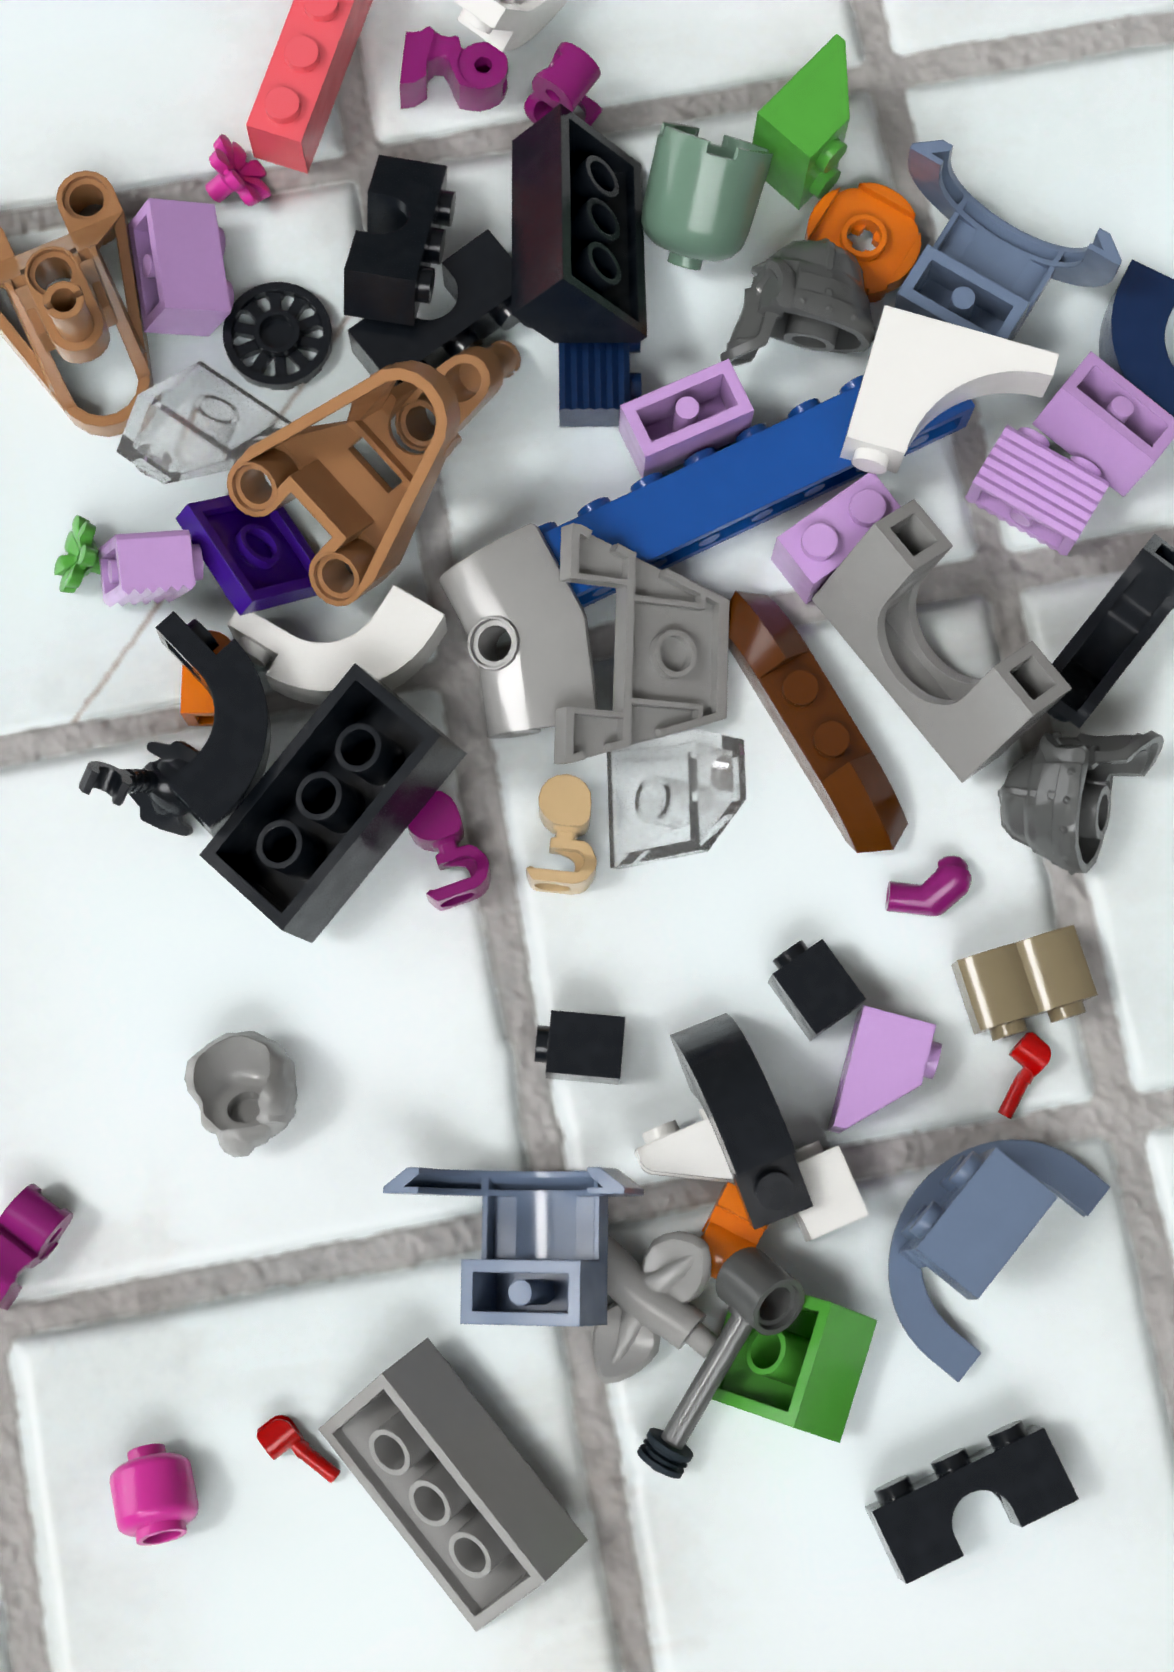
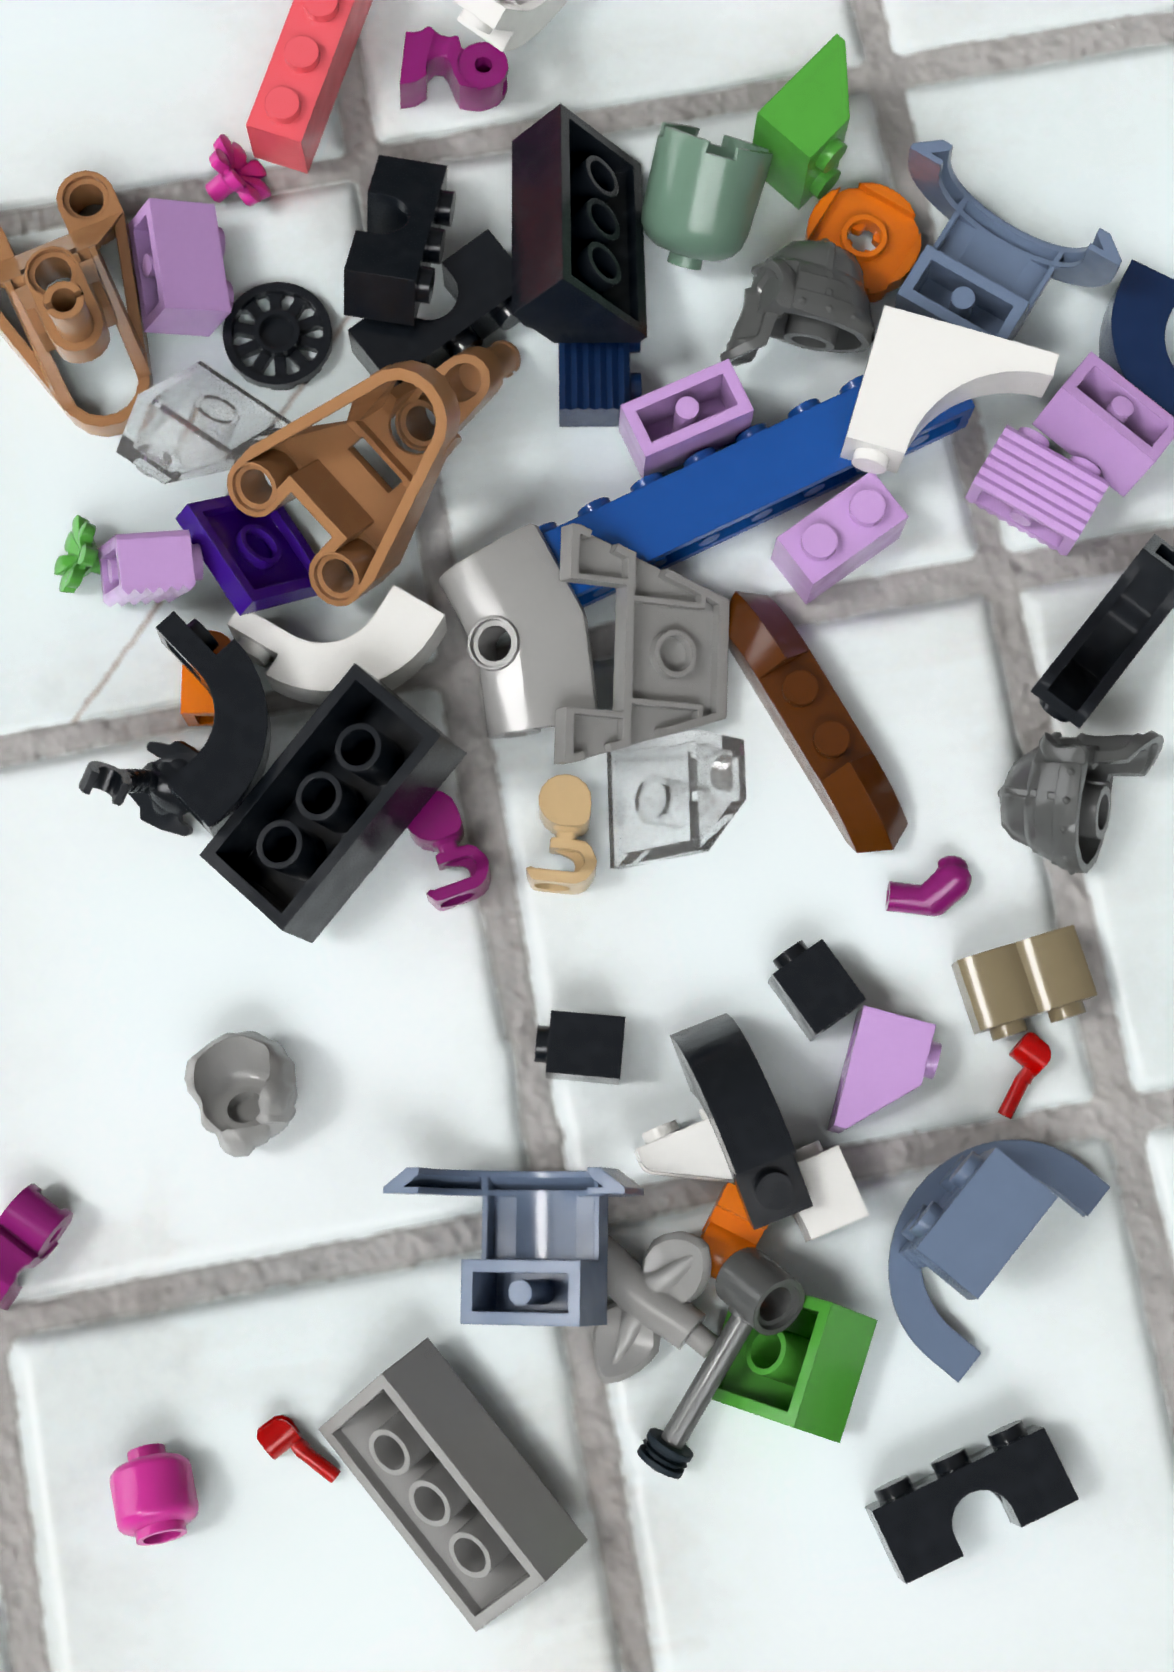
(565, 82): magenta leg -> none
(875, 612): light grey arch -> none

